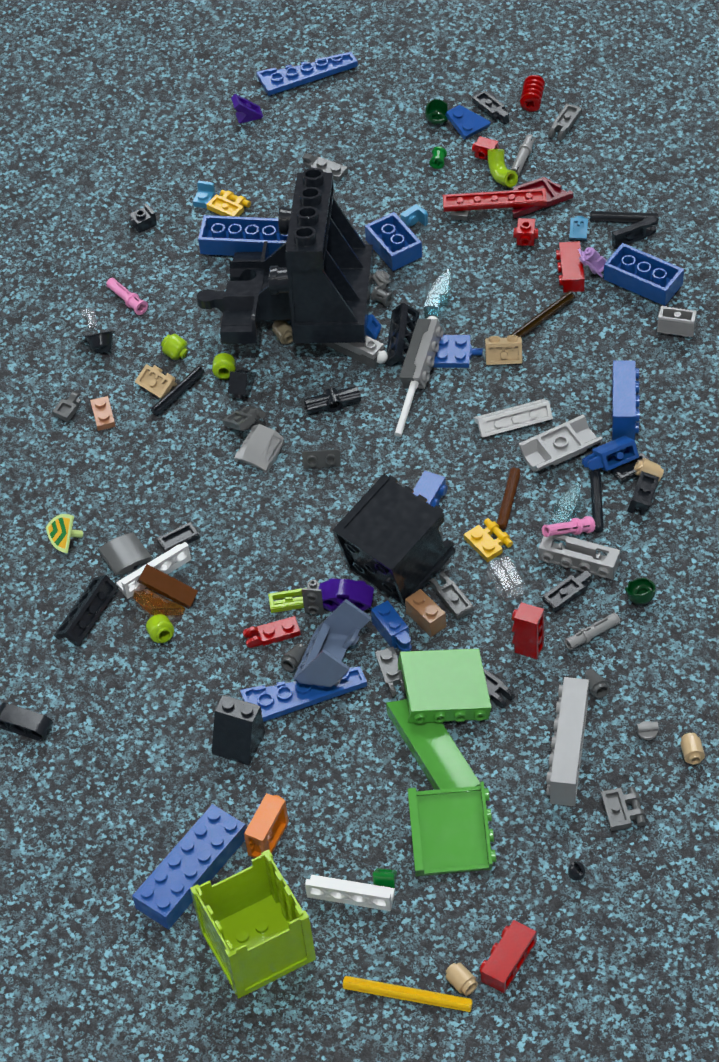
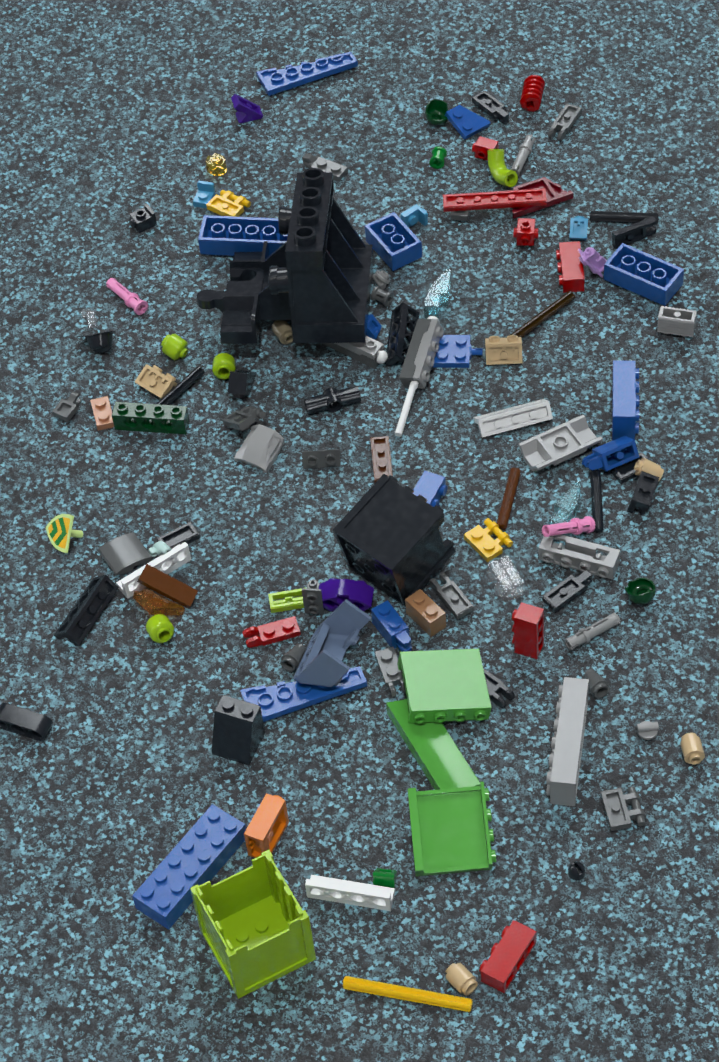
(150, 418): none -> dark green brick
(159, 548): none -> light aqua arm
(216, 164): none -> clear yellow plate
(381, 457): none -> tile

